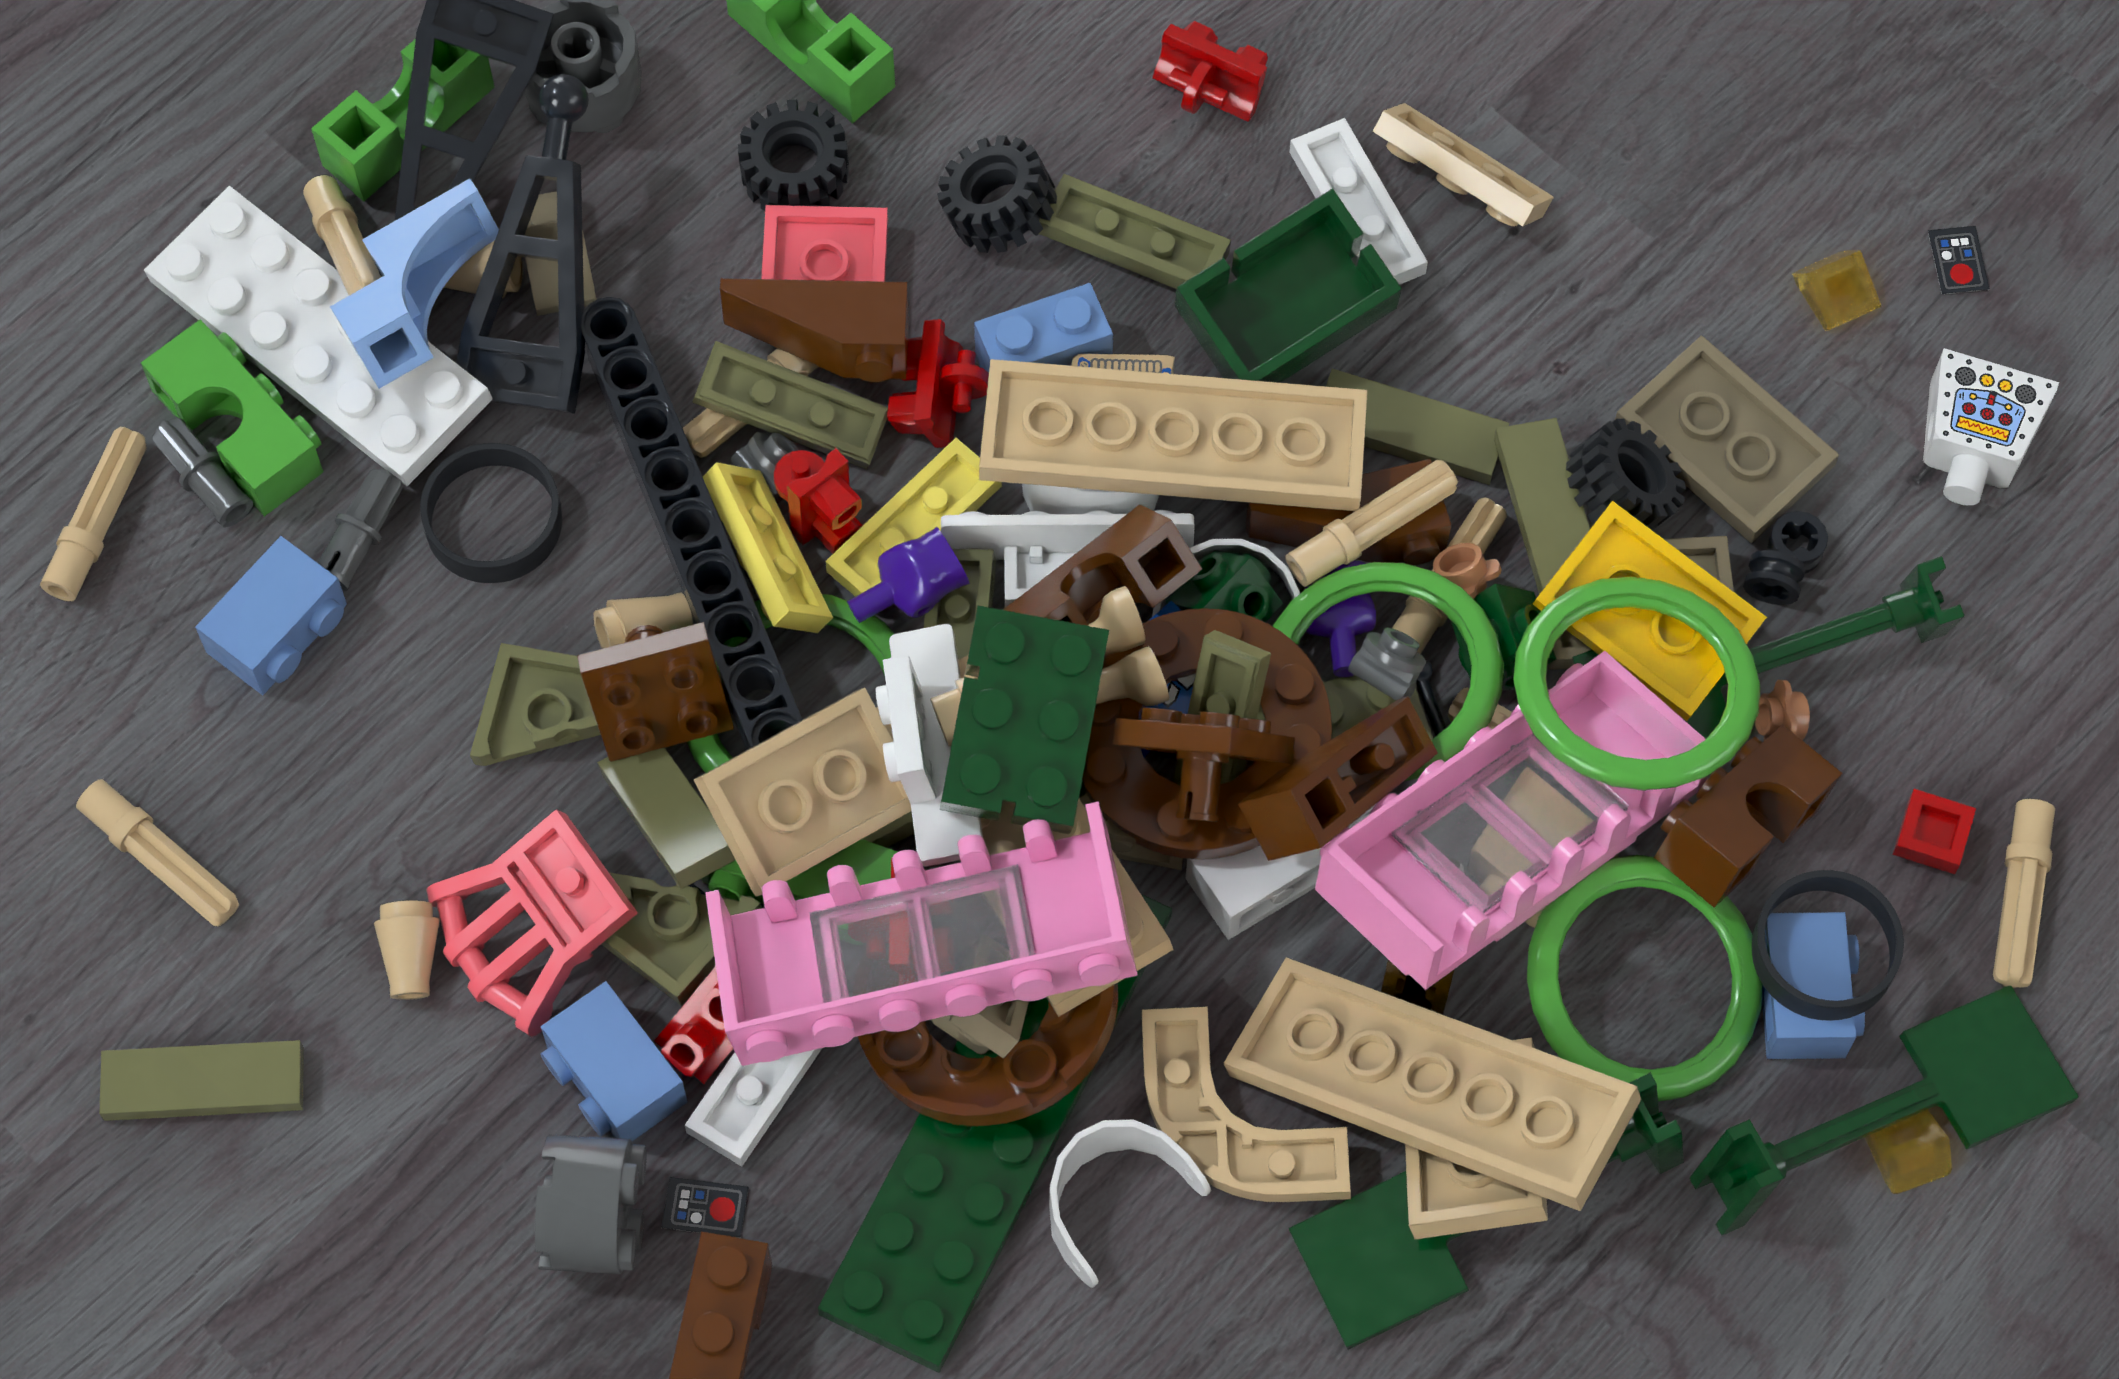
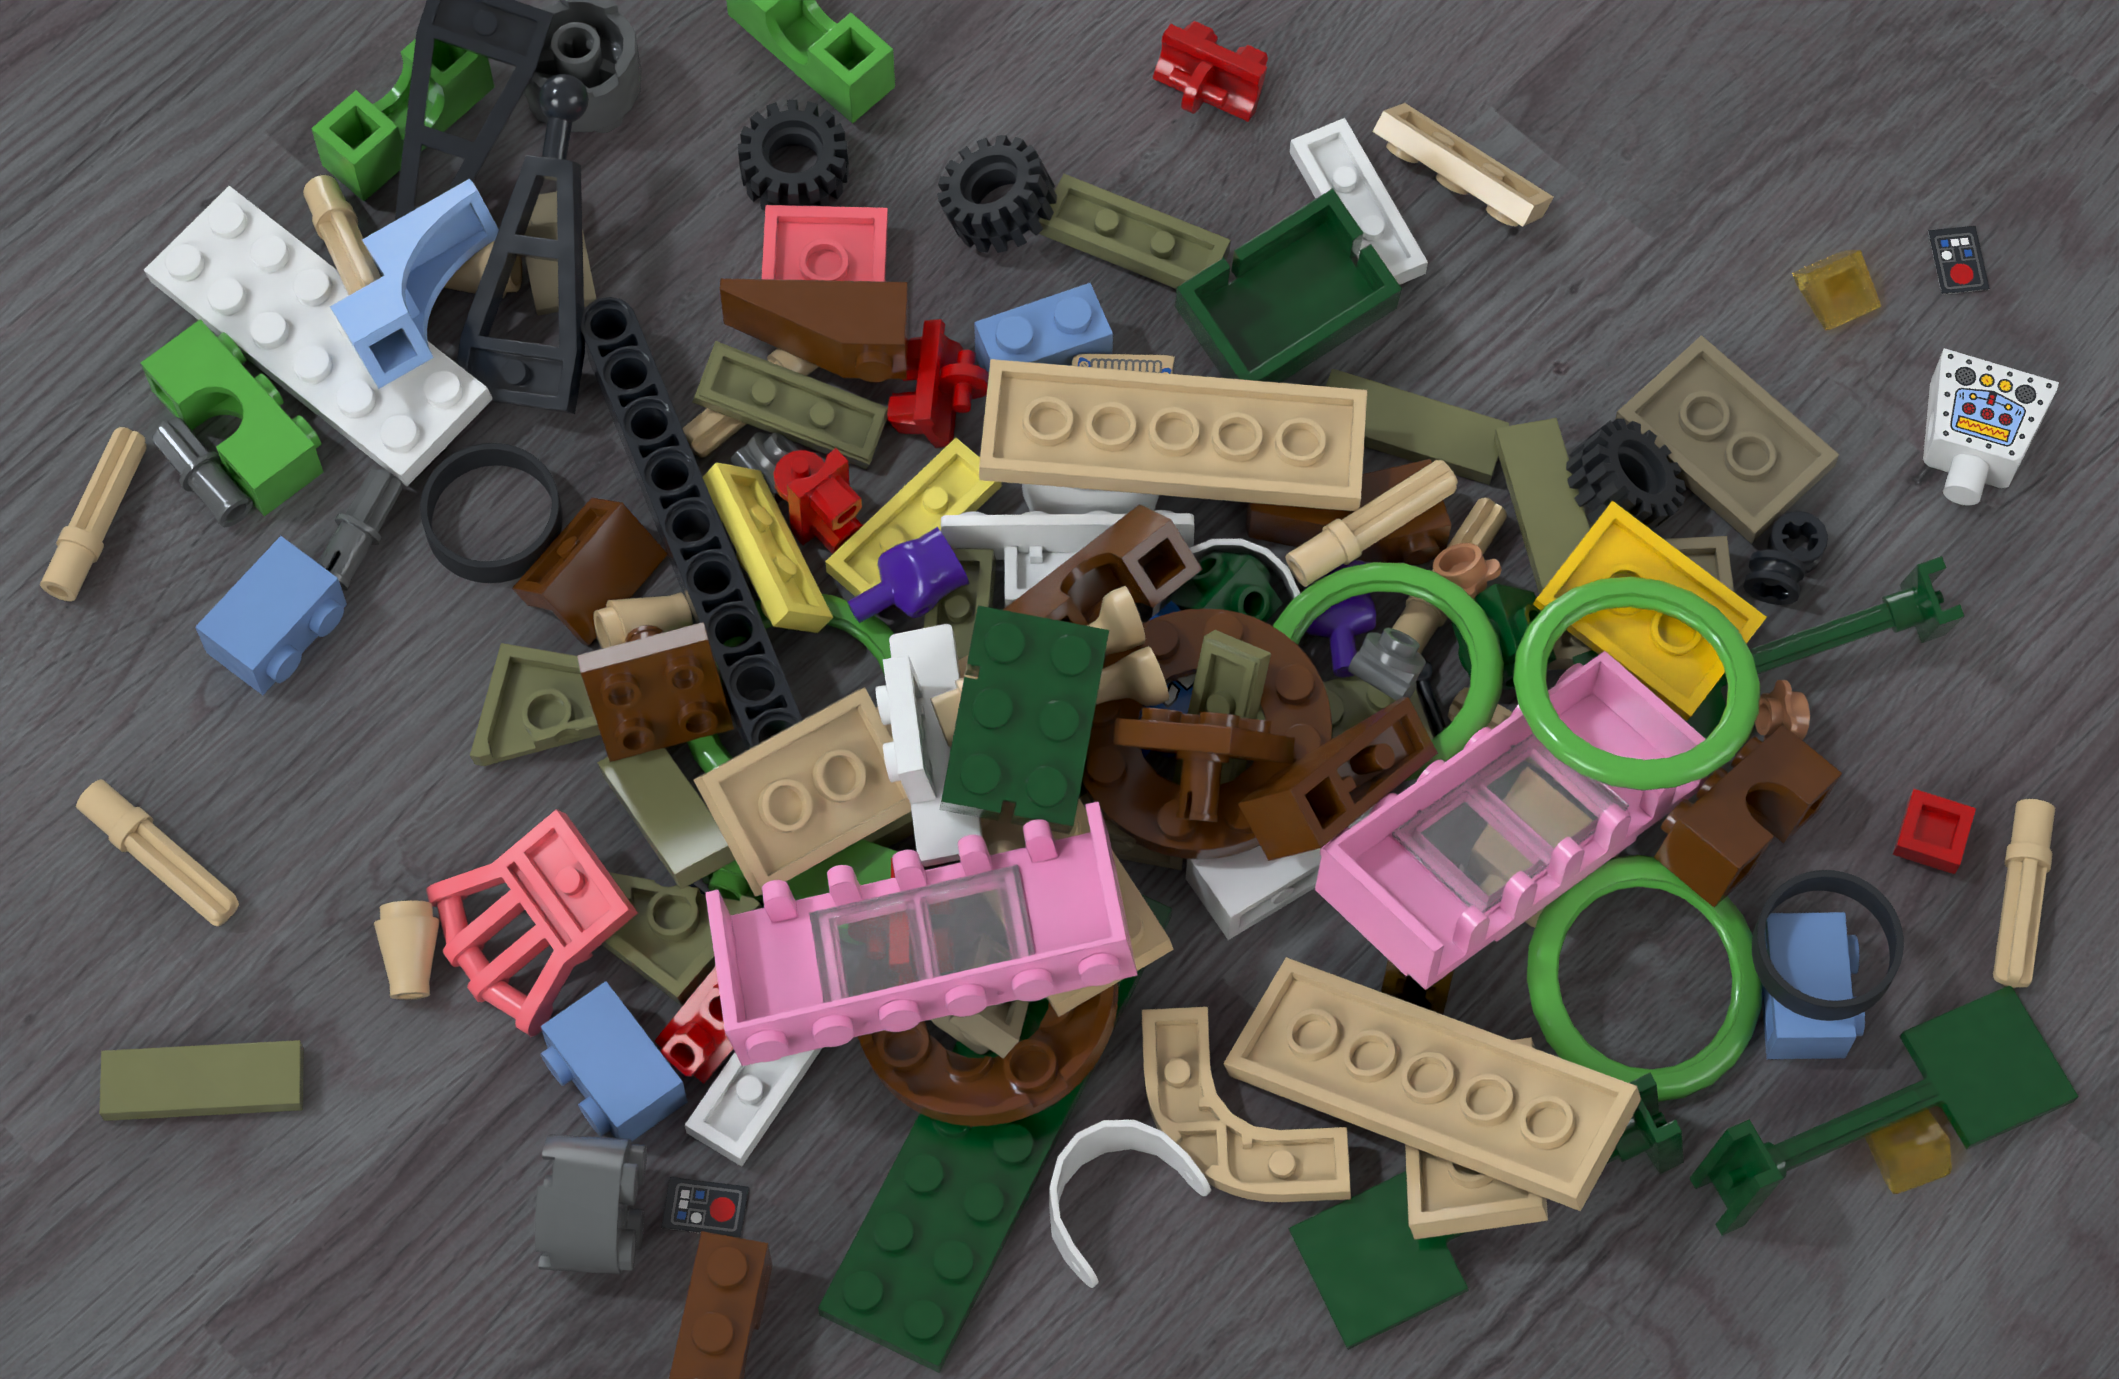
(592, 561): none -> reddish brown panel

